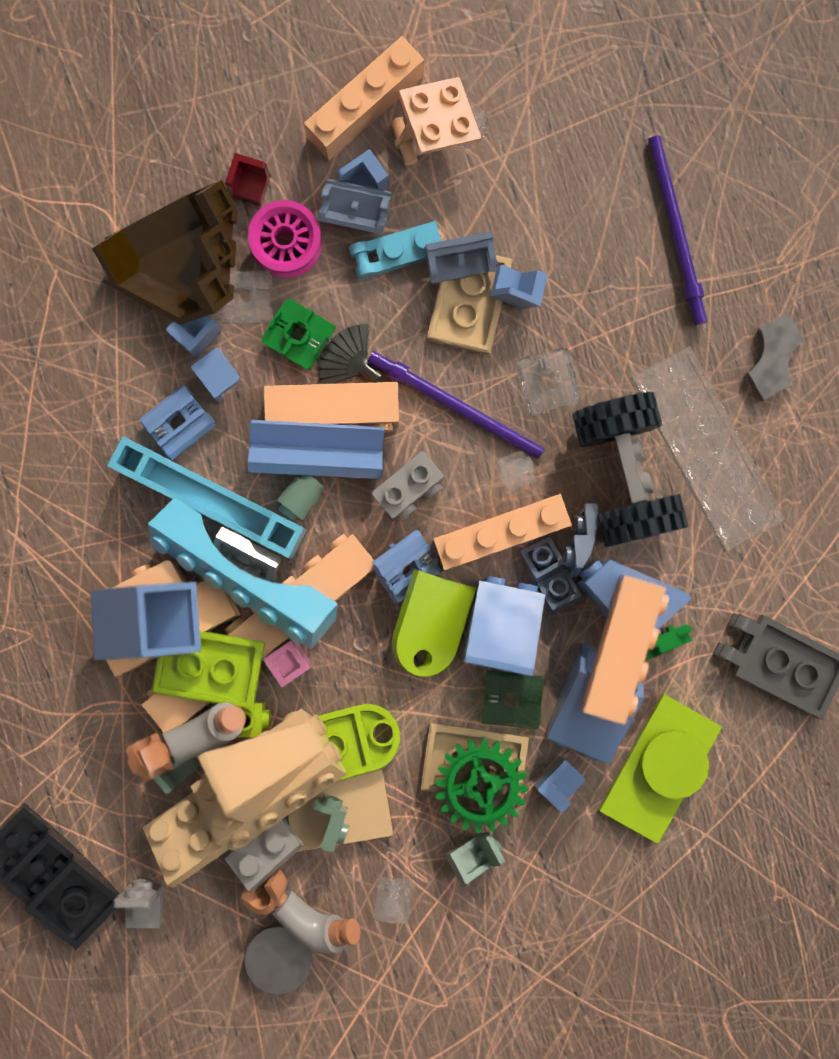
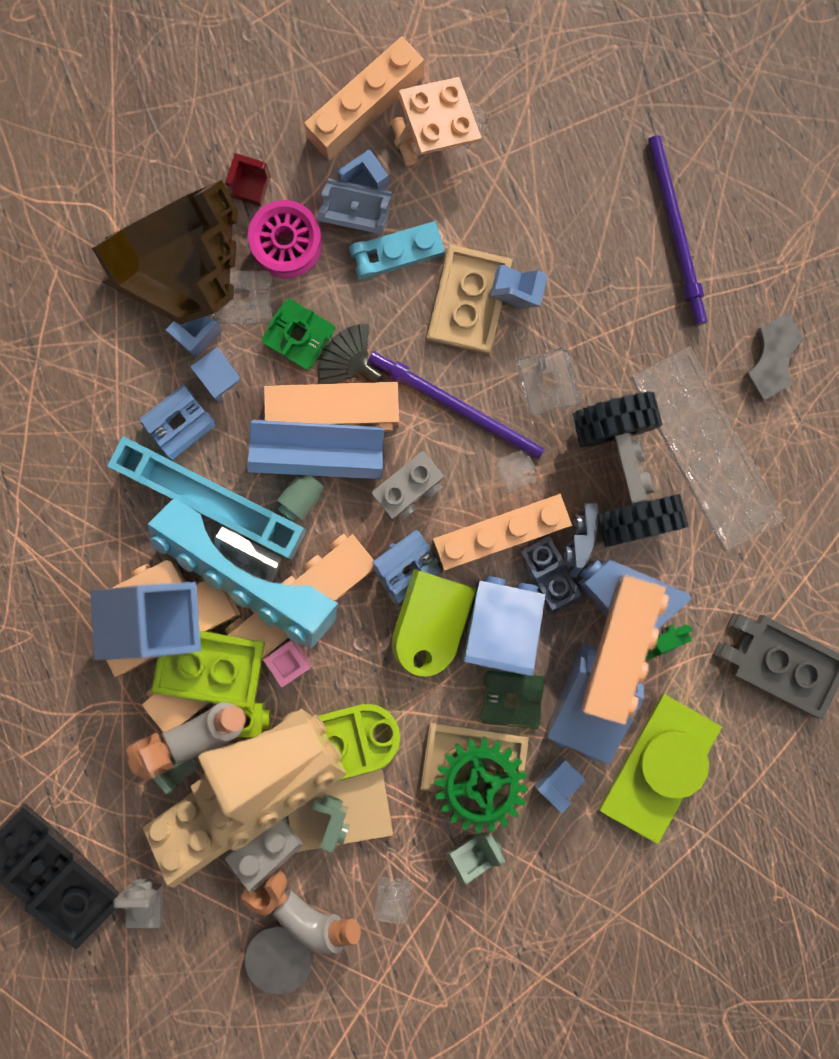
(461, 257): sand blue hinge -> none

